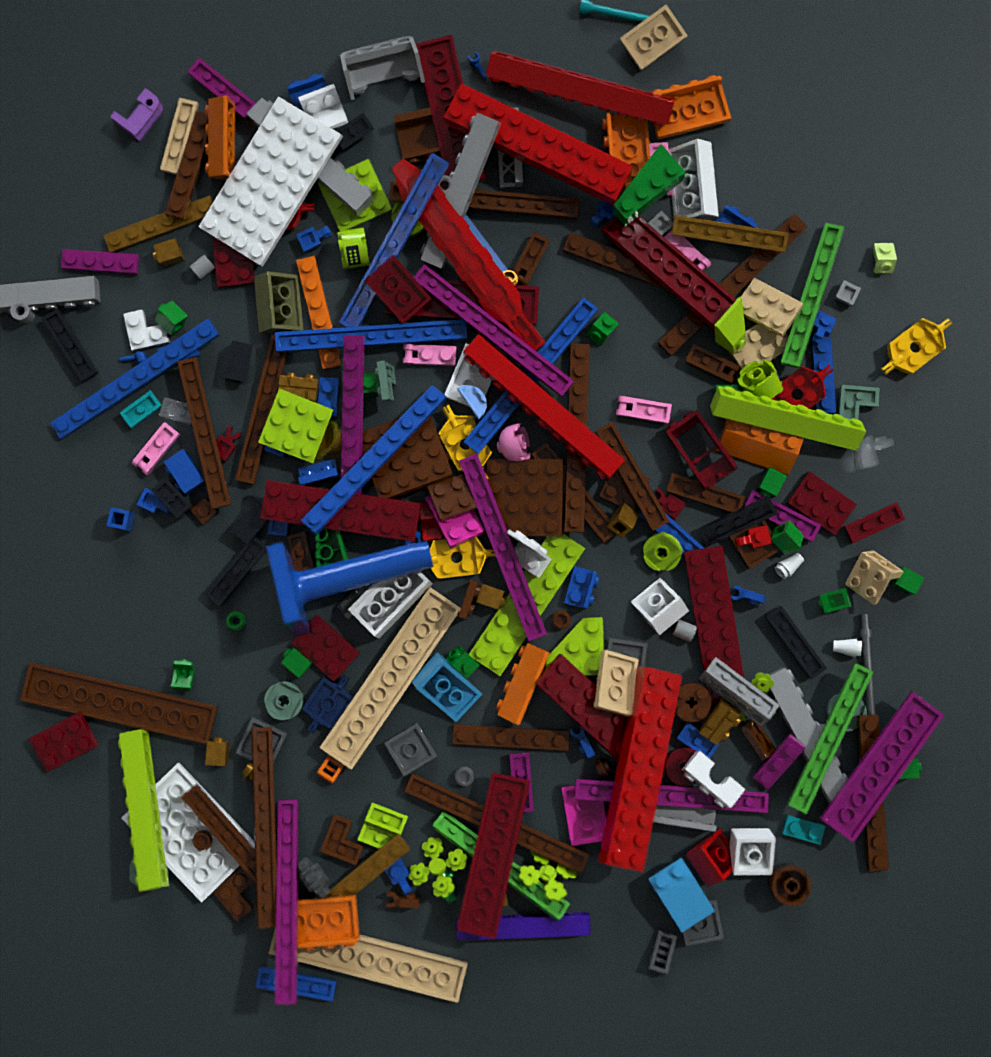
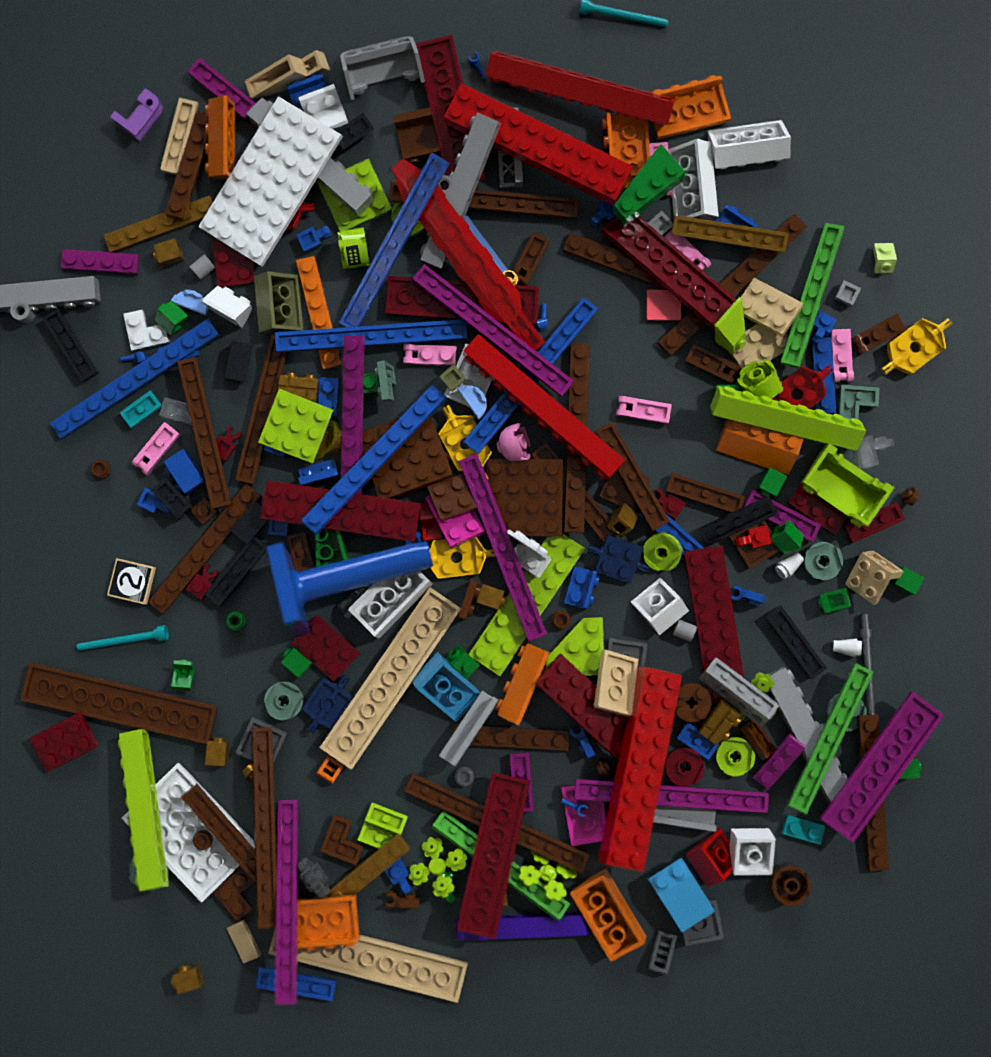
(100, 468): none -> reddish brown plate
(120, 519): blue brick -> none
(131, 581): none -> slope
(160, 633): none -> teal piece
(187, 978): none -> pearl gold brick
(190, 300): none -> light blue plate
(200, 584): none -> dark red plate
(203, 549): none -> reddish brown plate
(228, 306): none -> white slope
(244, 941): none -> tan slope
(284, 72): none -> tan slope
(398, 289): dark red plate -> none
(410, 749): dark grey plate -> none
(452, 377): none -> olive tile
(468, 728): none -> light grey fence
(542, 323): none -> blue hand
(575, 806): none -> blue hand
(602, 329): green bracket -> none
(608, 915): none -> orange slope
(618, 558): none -> dark blue plate
(653, 37): tan plate -> none
(662, 306): none -> coral piece
(698, 770): white arch -> none
(717, 470): dark red door -> none
(743, 748): none -> lime plate
(749, 144): none -> white slope
(828, 551): none -> sand green plate
(842, 354): none -> bright pink plate
(846, 486): none -> lime windscreen
(879, 333): none -> reddish brown plate
(910, 496): none -> reddish brown plate

